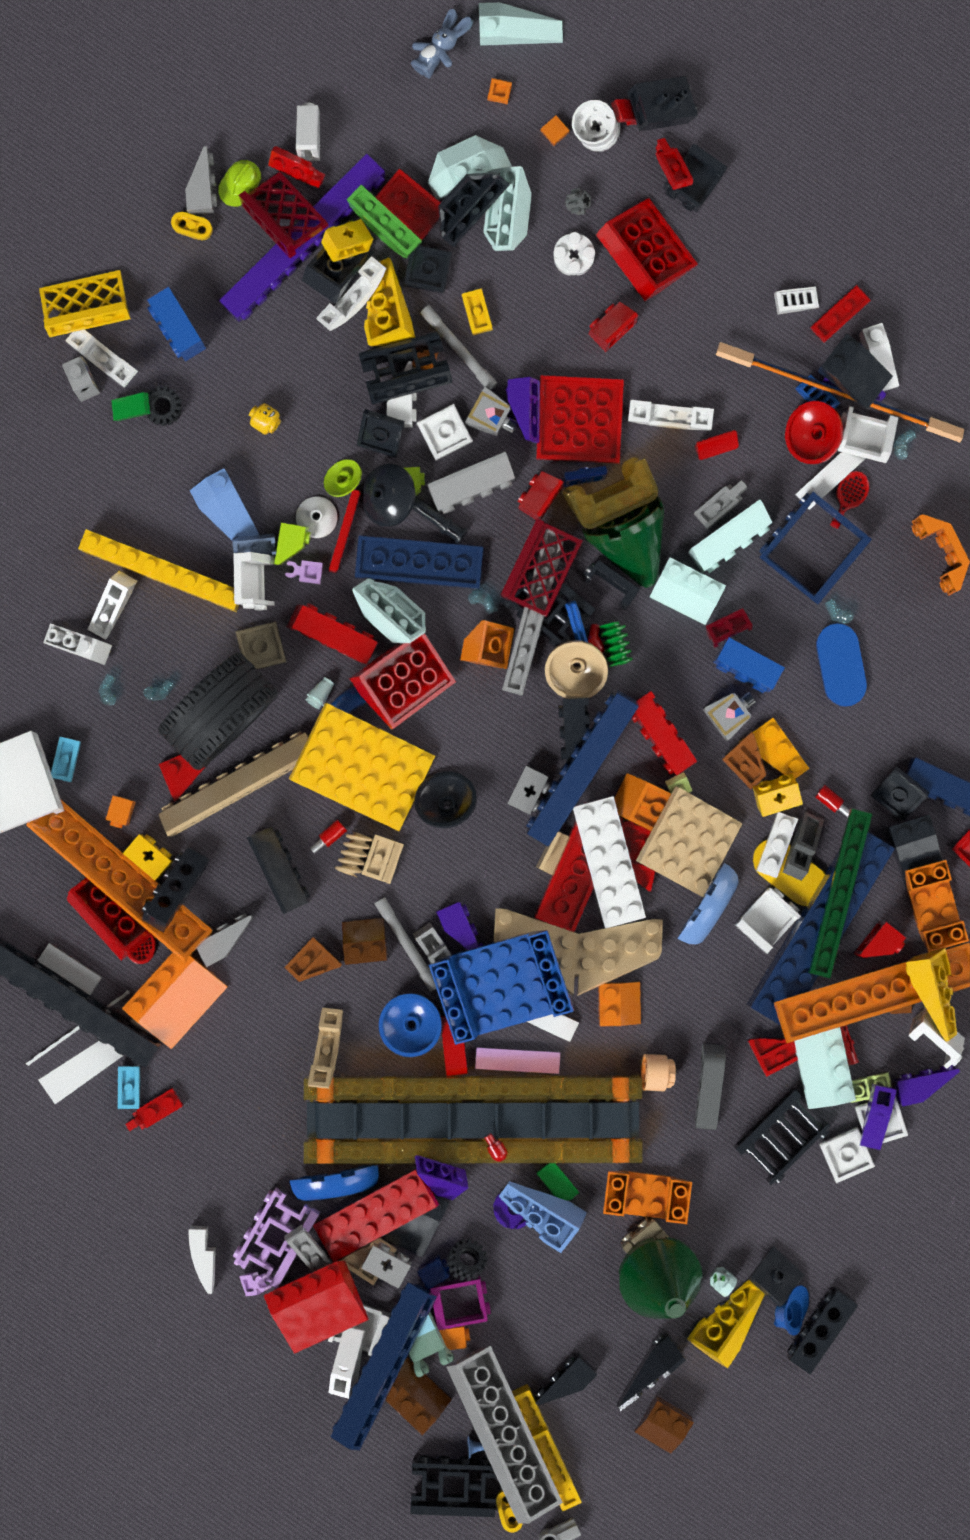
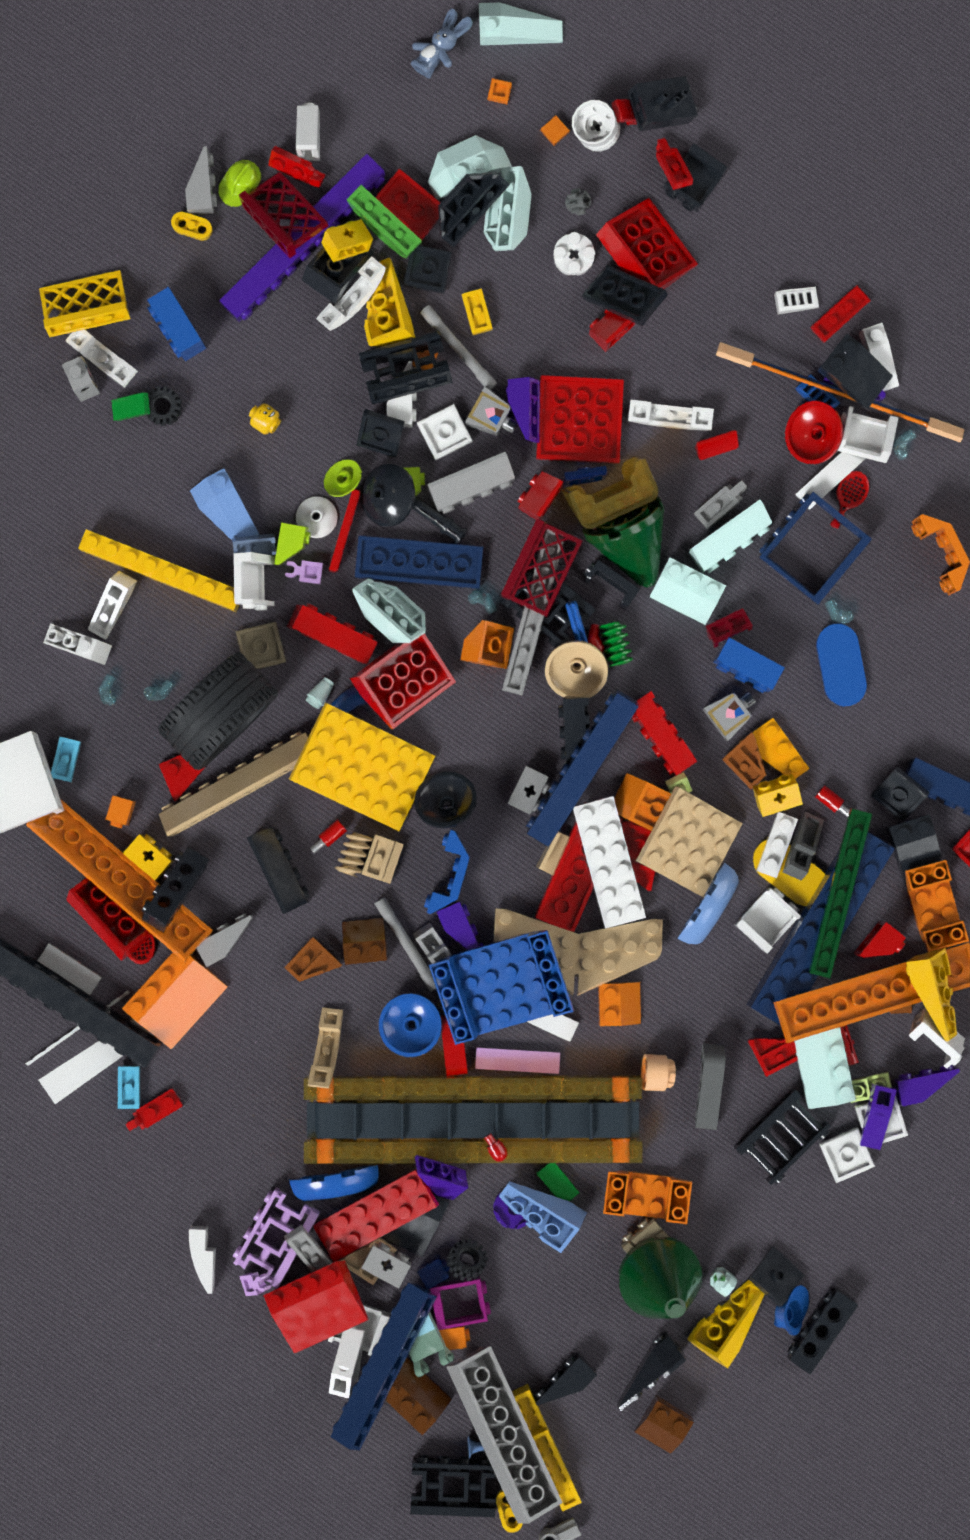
(438, 899): none -> blue slope
(624, 295): none -> black tile

